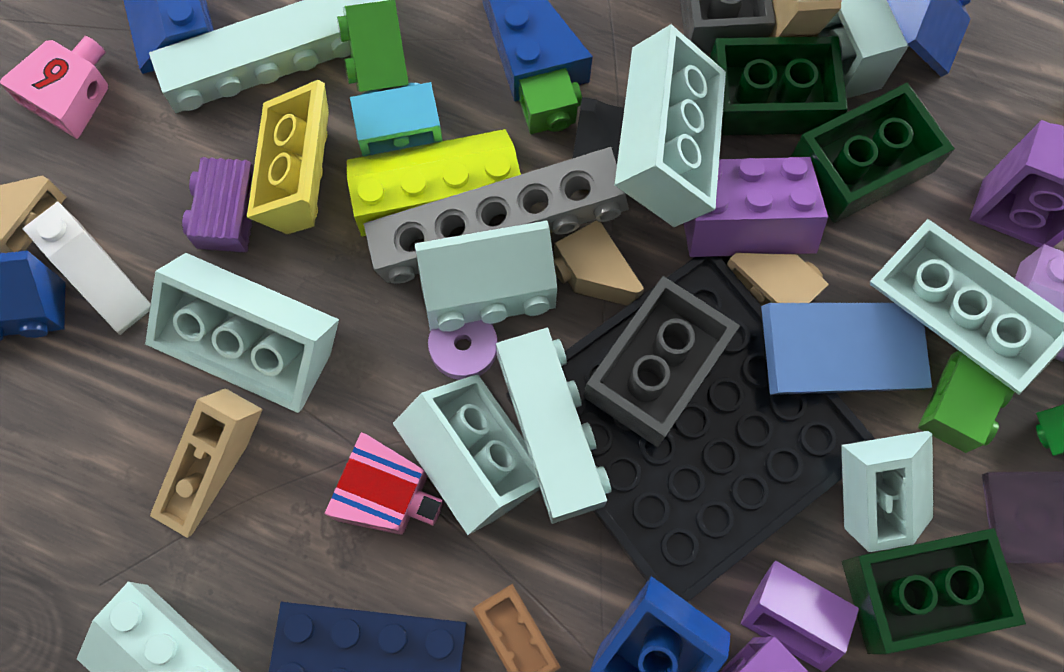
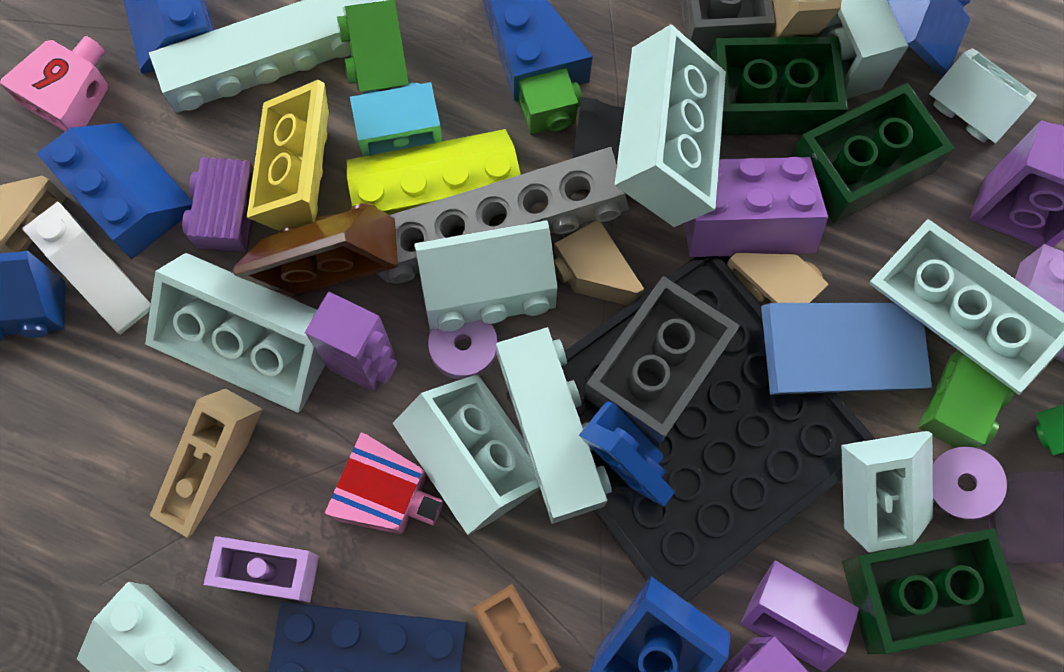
(117, 184): none -> blue slope
(261, 569): none -> lavender brick
(323, 252): none -> reddish brown slope
(352, 342): none -> medium lavender brick
(628, 452): none -> blue bracket
(981, 96): none -> light aqua slope
(983, 469): none -> lavender piece

